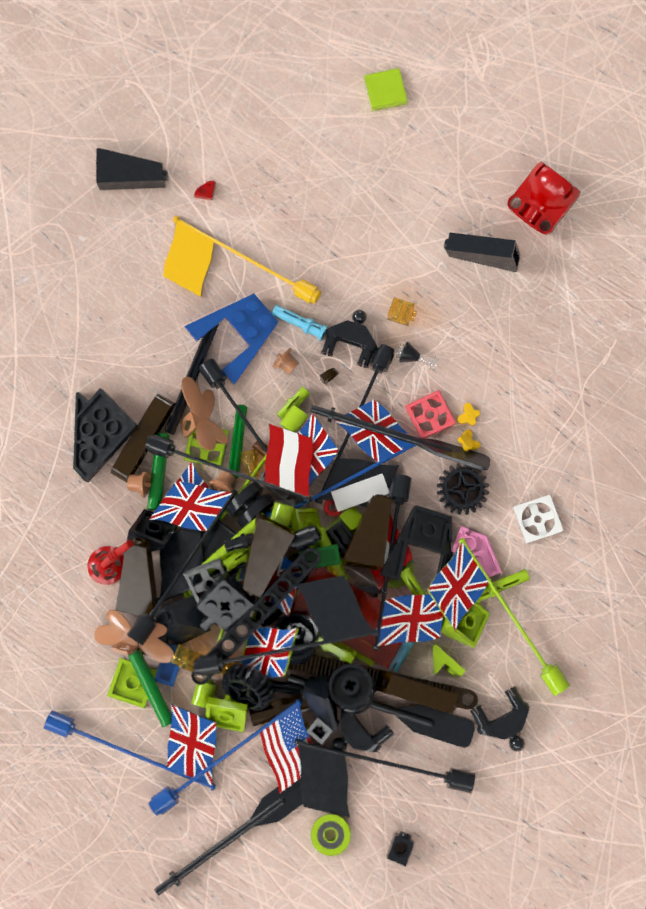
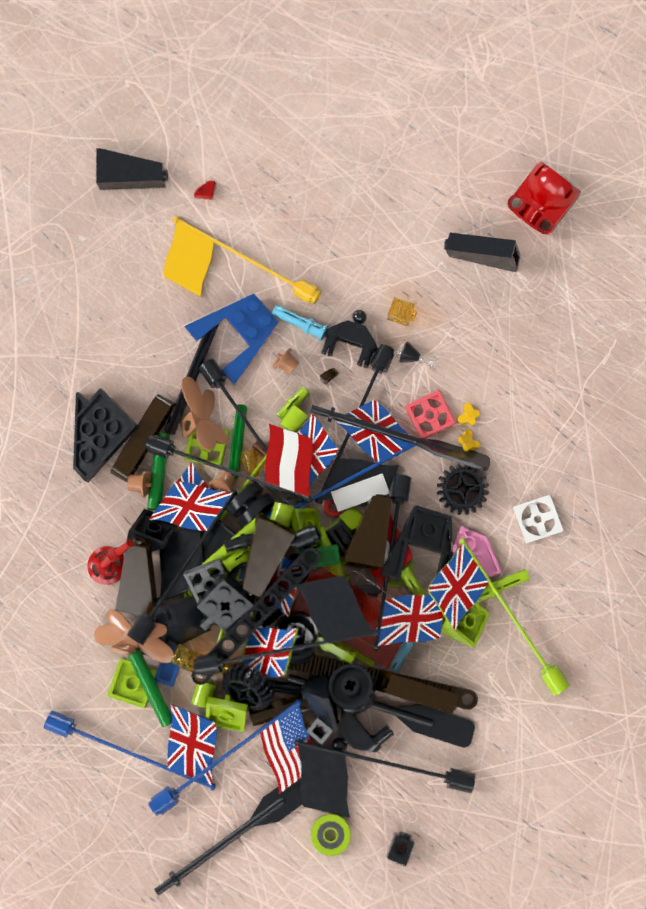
(385, 89): lime tile -> none
(440, 658): lime slope -> none
(507, 724): black connector -> none

